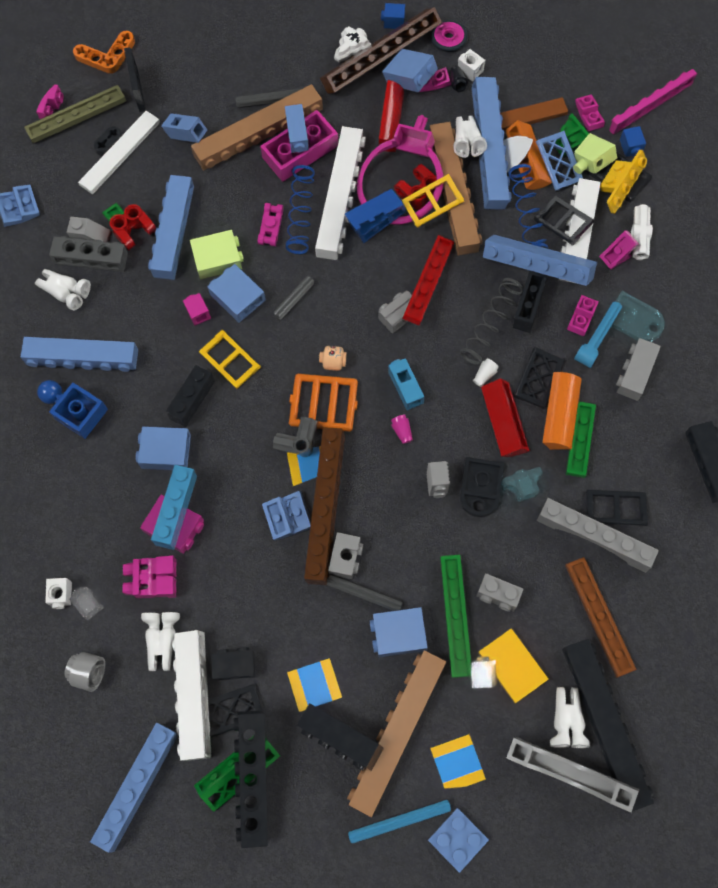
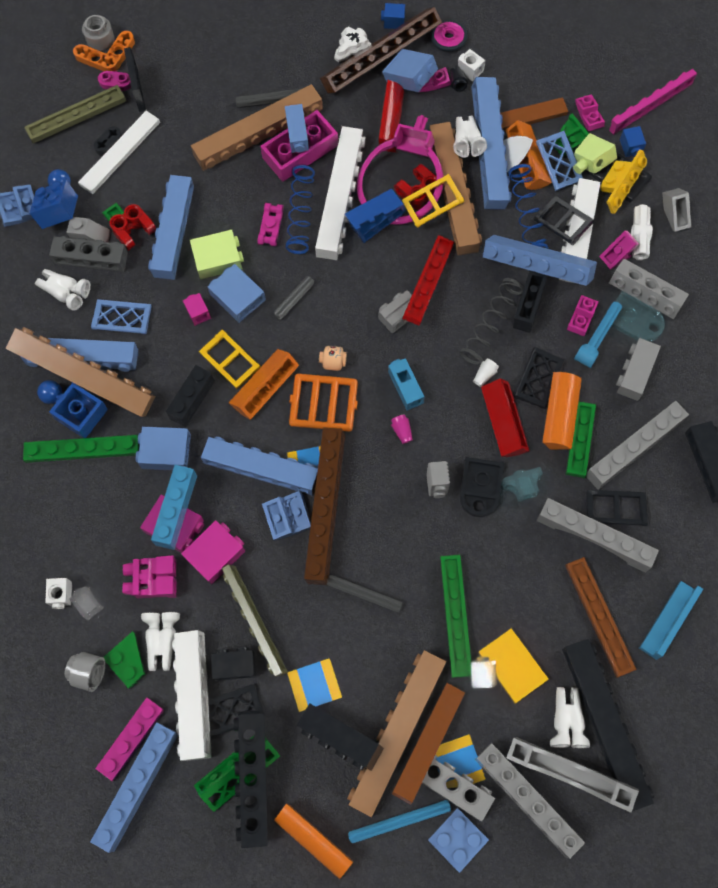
(50, 101): dark pink slope -> none
(55, 202): none -> blue brick
(80, 372): none -> medium nougat brick
(80, 448): none -> green plate
(98, 32): none -> light grey piece
(98, 315): none -> medium blue window
(110, 79): none -> dark pink plate
(126, 661): none -> green wing
(129, 739): none -> dark pink plate
(184, 128): medium blue brick -> none
(213, 551): none -> dark pink brick
(257, 627): none -> olive plate
(259, 465): none -> medium blue brick
(264, 383): none -> orange brick
(304, 435): dark grey piece -> none
(313, 841): none -> orange brick
(345, 544): light grey brick -> none
(398, 632): medium blue brick -> none
(428, 744): none -> dark orange tile
(477, 808): none -> light grey brick
(499, 592): light grey brick -> none
(529, 801): none -> light grey brick
(636, 445): none -> light grey brick
(648, 288): none -> light grey brick
(670, 620): none -> dark azure fence
(677, 208): none -> light grey slope

